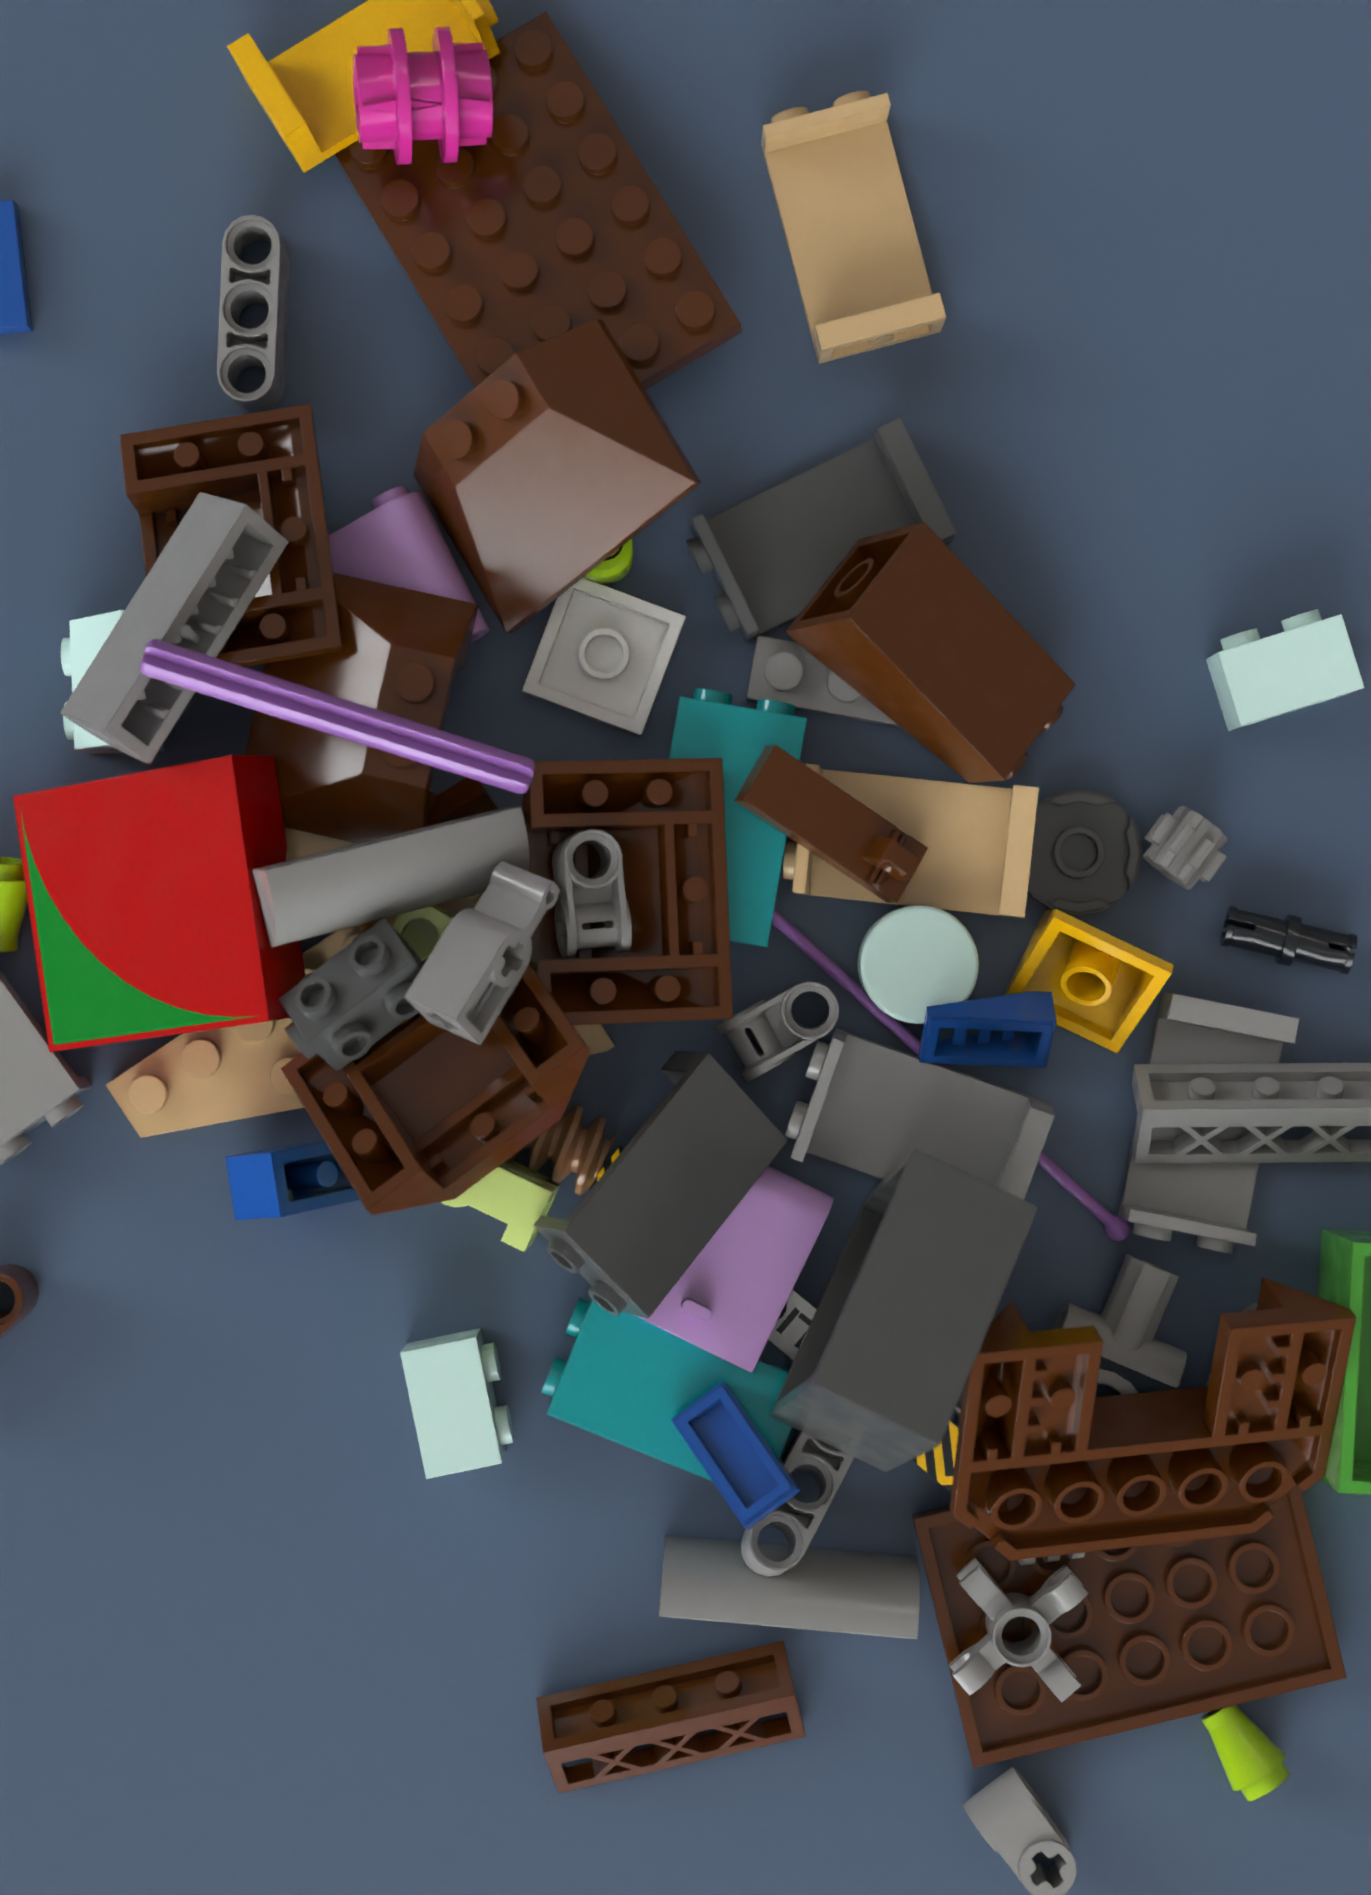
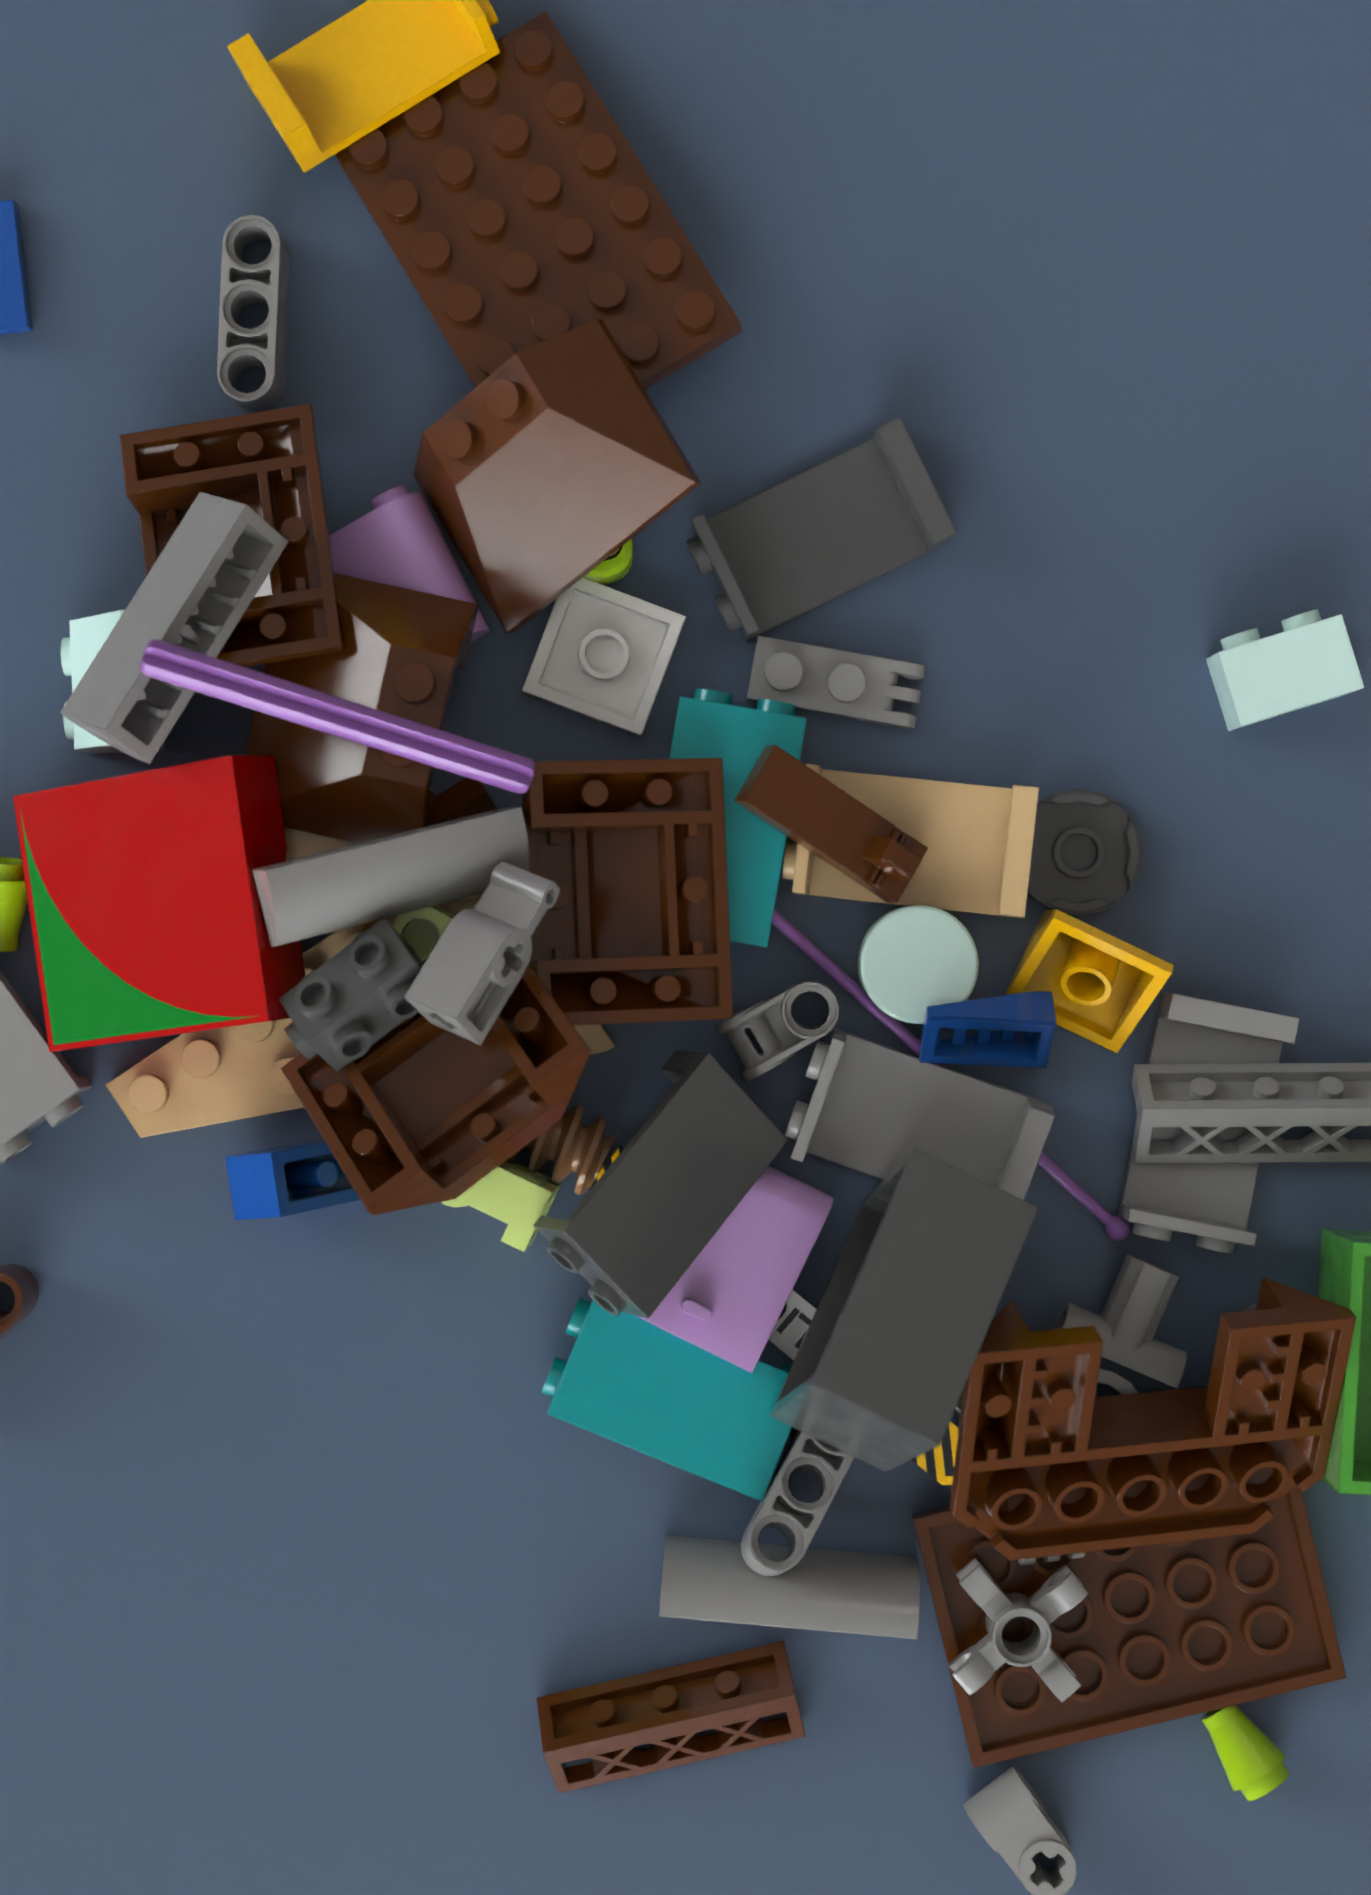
(422, 95): dark pink piece -> none
(456, 1402): light aqua brick -> none
(592, 899): light grey piece -> none
(735, 1455): blue tile -> none
(849, 227): tan panel -> none
(934, 652): reddish brown slope -> none
(1185, 847): light grey gear -> none
(1288, 940): black pin -> none

